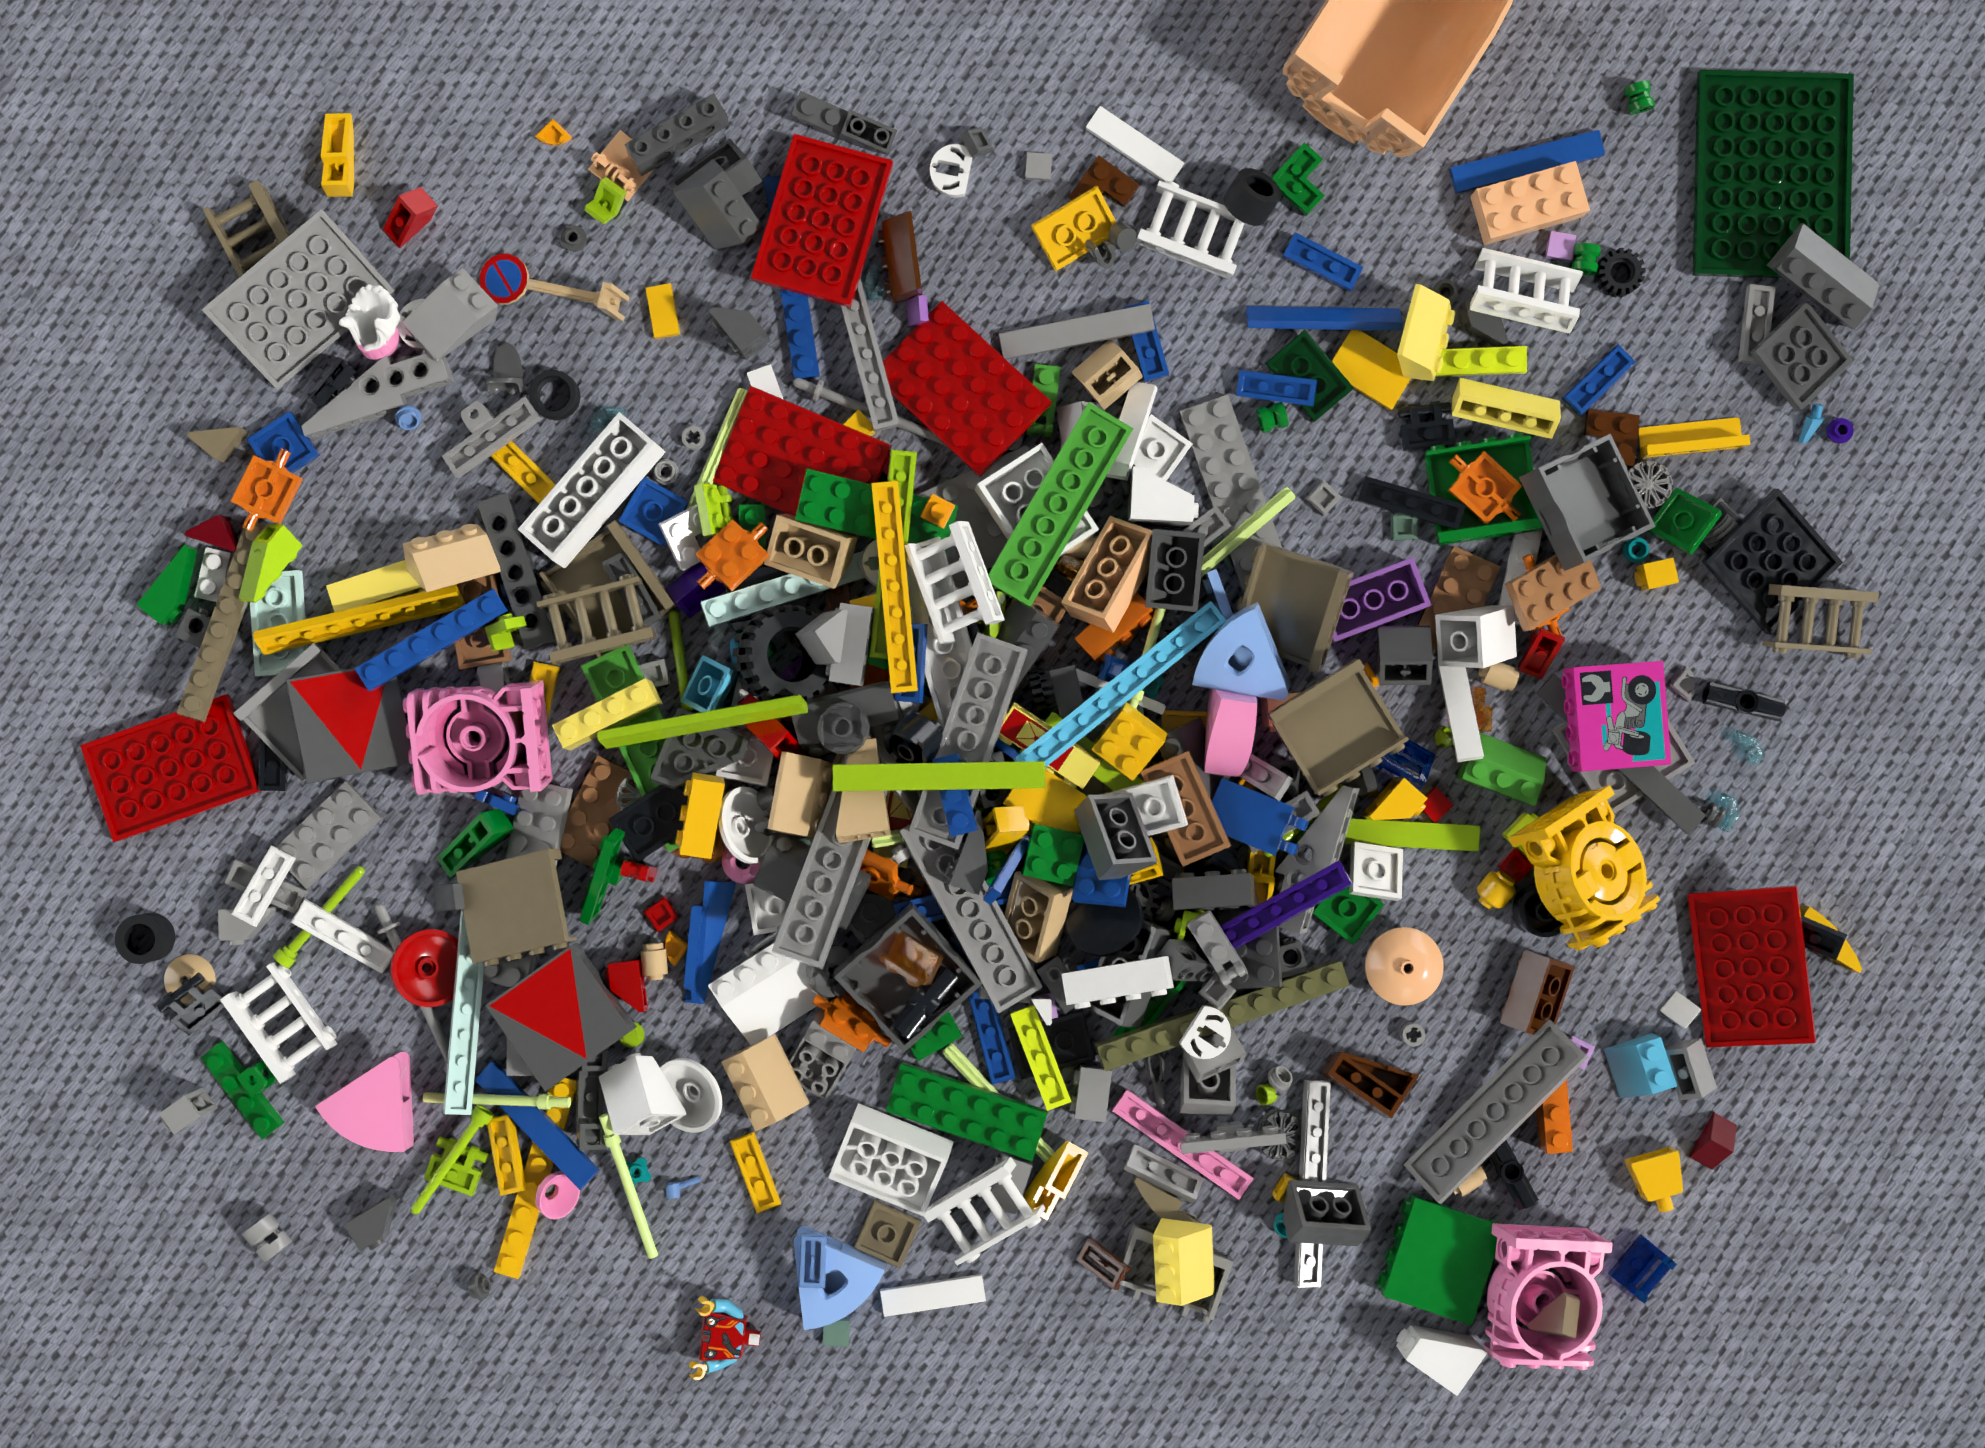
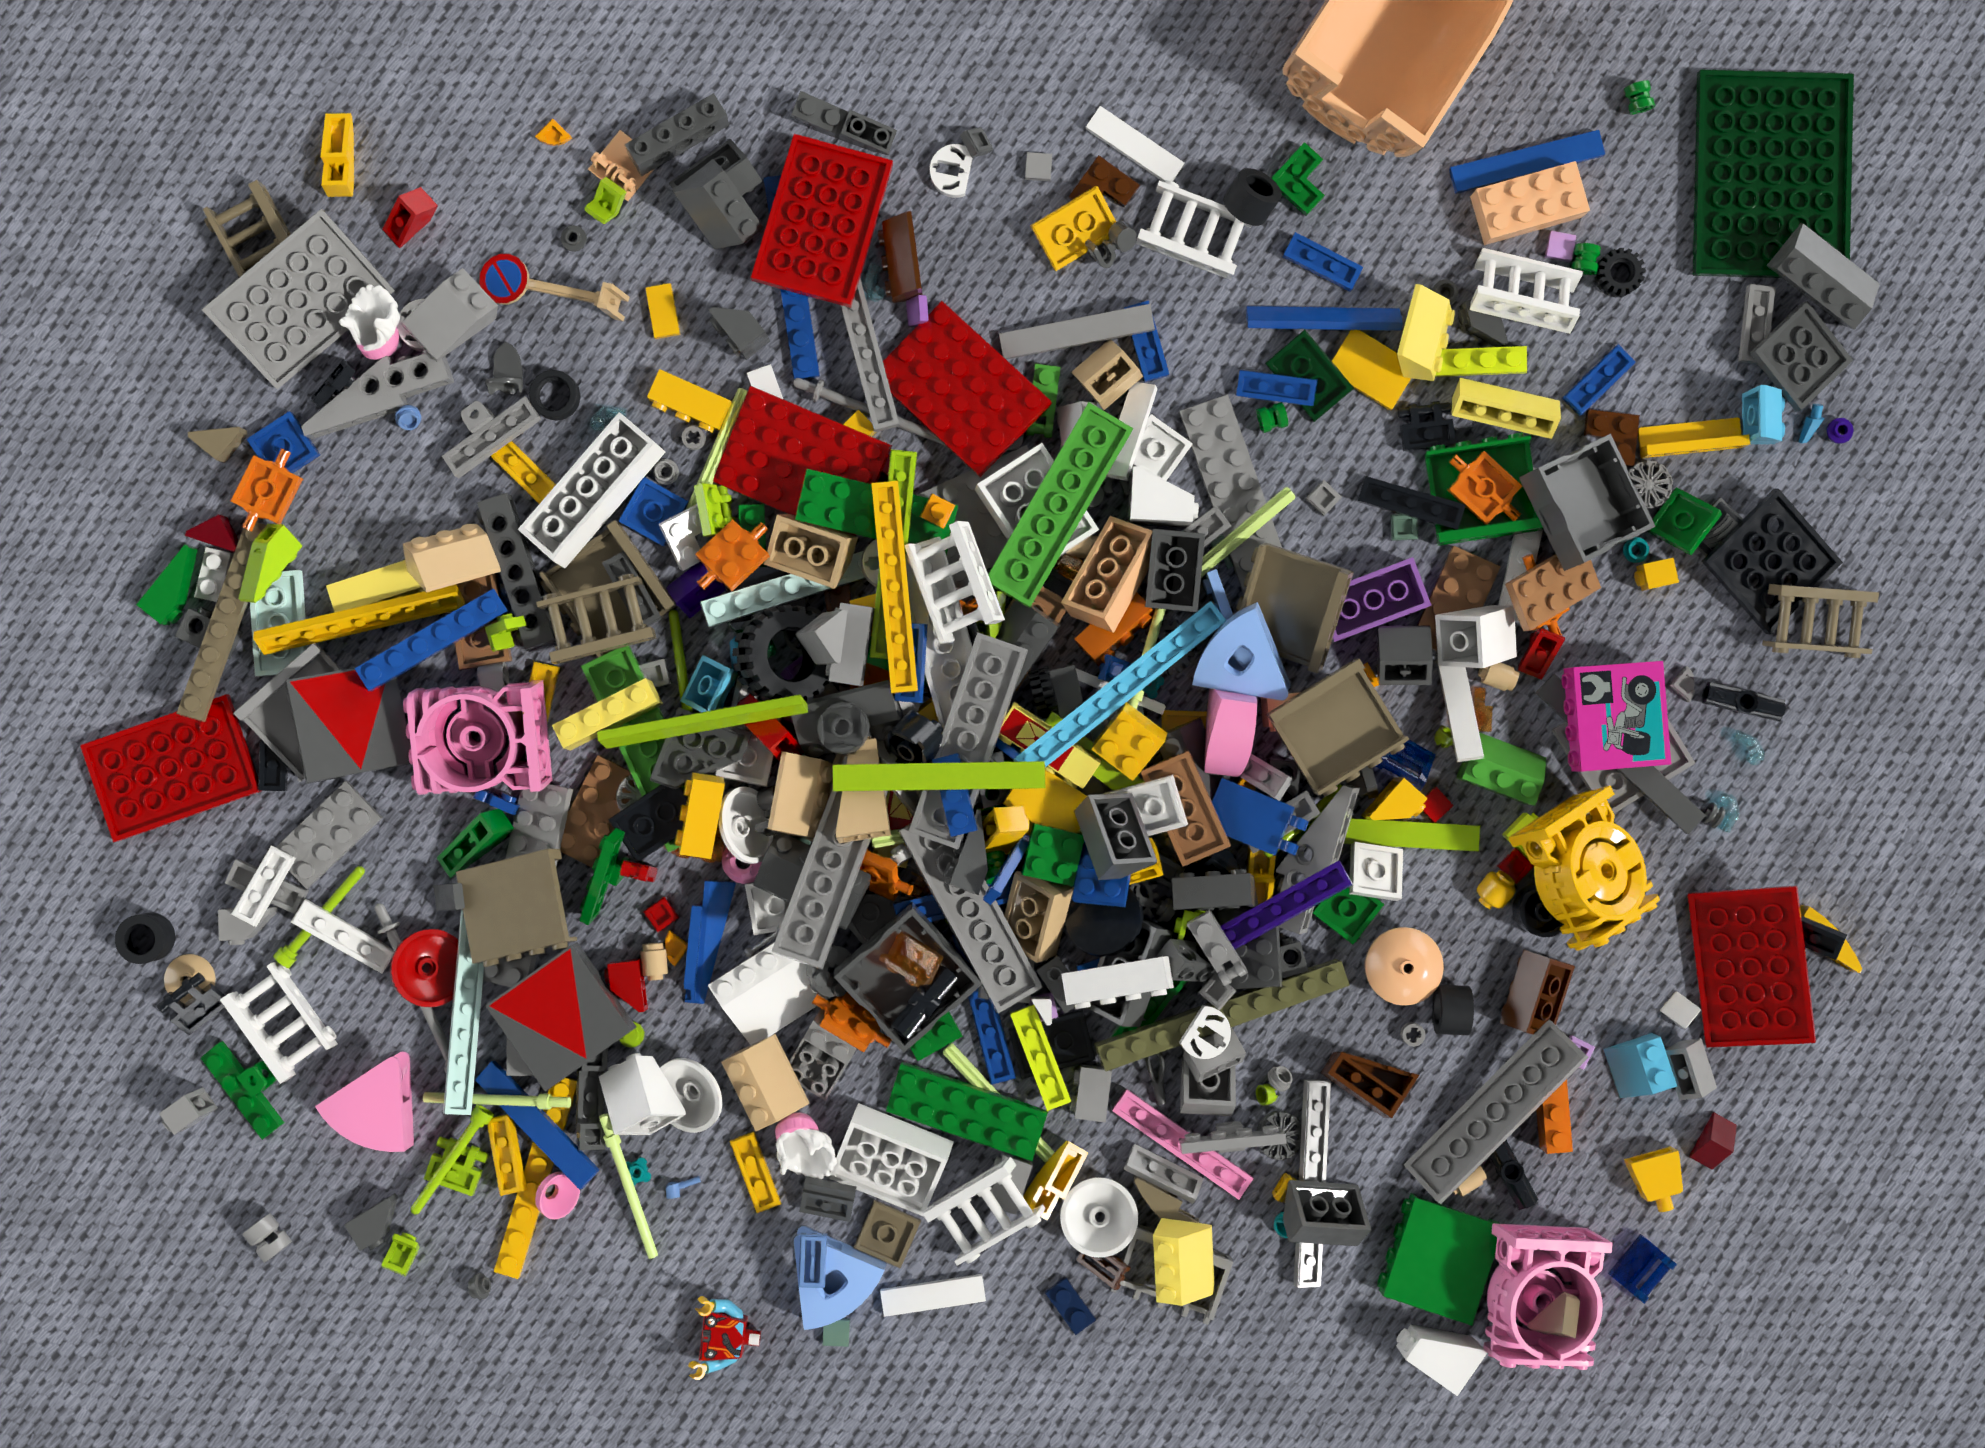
(401, 1254): none -> lime bracket
(688, 401): none -> yellow brick
(804, 1147): none -> white hair
(827, 1199): none -> dark grey plate
(1070, 1305): none -> dark blue plate
(1079, 1220): none -> white dish
(1453, 1010): none -> black piece
(1763, 414): none -> medium azure slope

